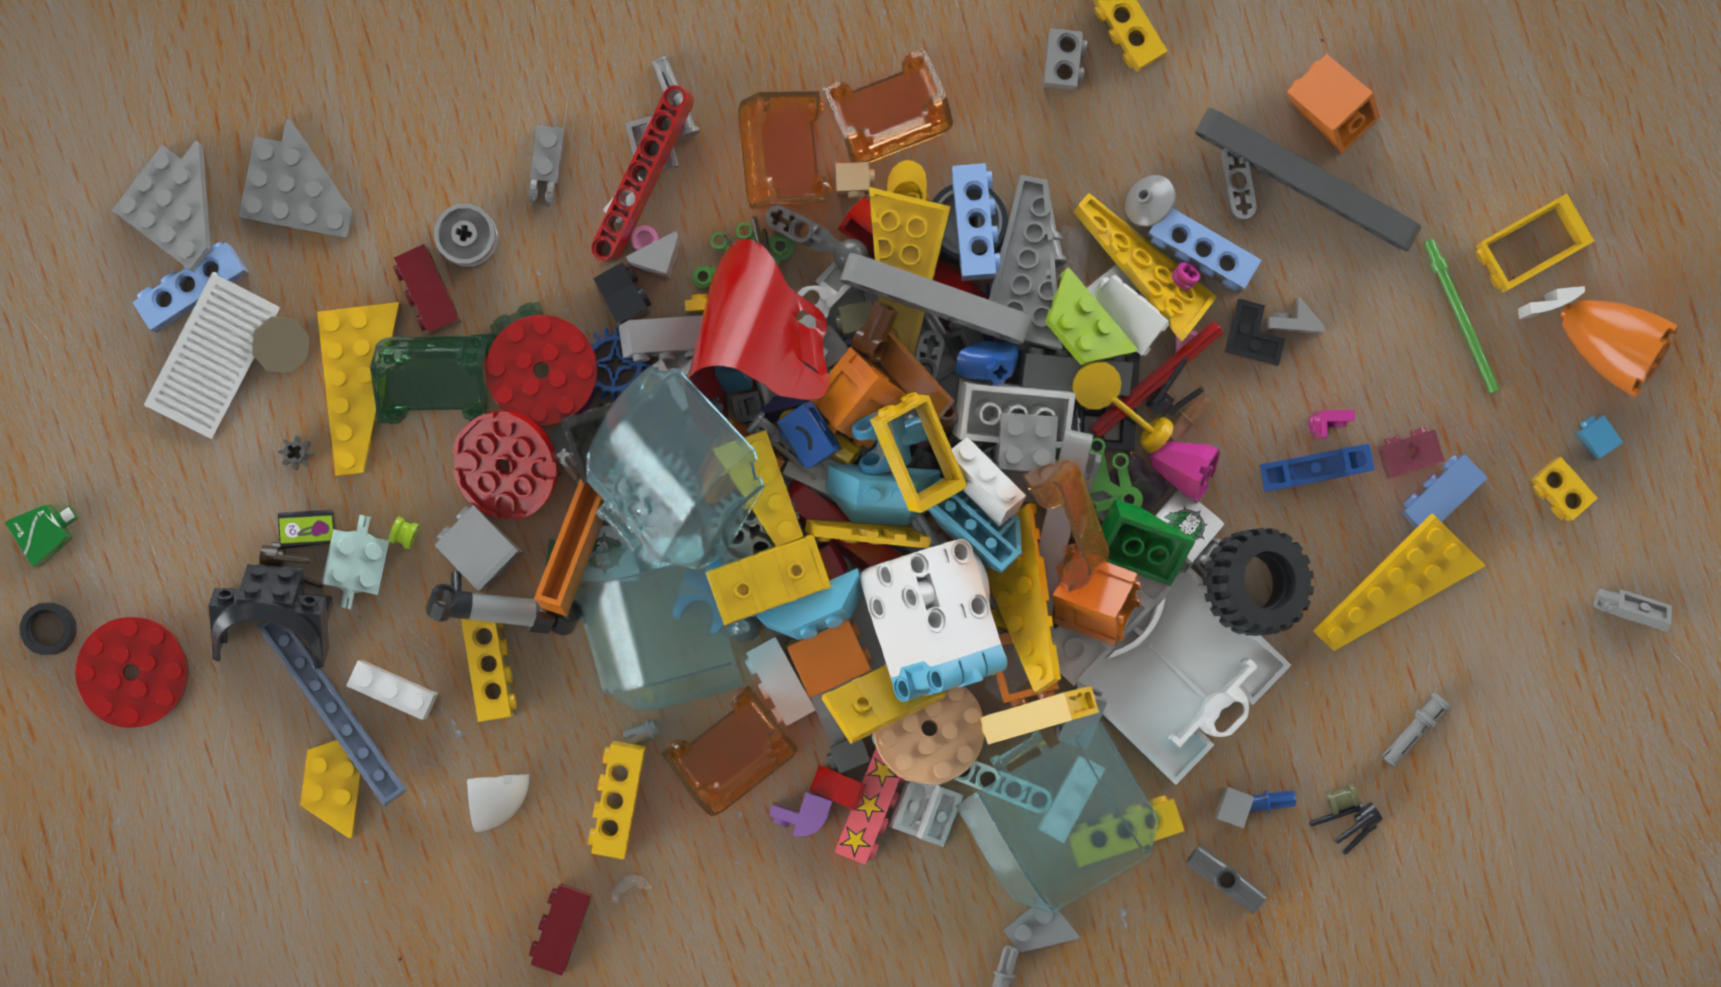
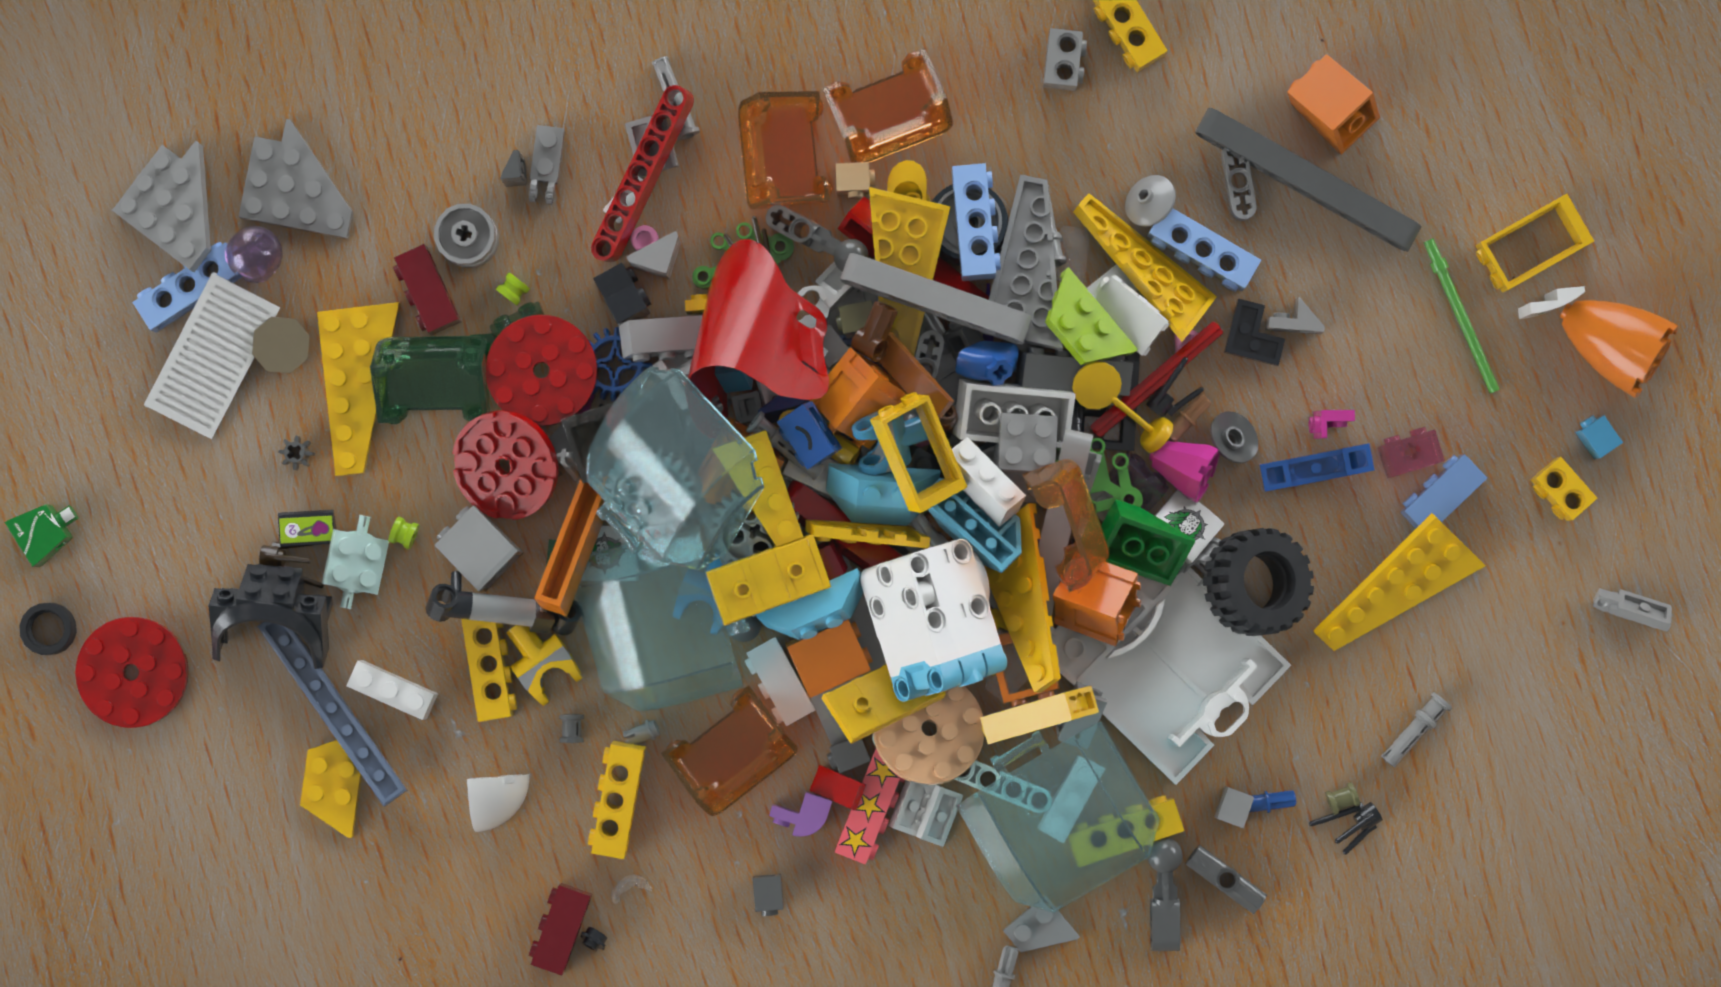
(254, 253): none -> clear purple cylinder
(512, 289): none -> lime wheel
(514, 171): none -> dark grey slope
(538, 659): none -> yellow connector
(571, 728): none -> dark grey bush
(593, 939): none -> black plate
(768, 894): none -> dark grey brick
(1165, 904): none -> dark grey beam
(1185, 276): dark pink bush -> none
(1234, 437): none -> dark grey dish

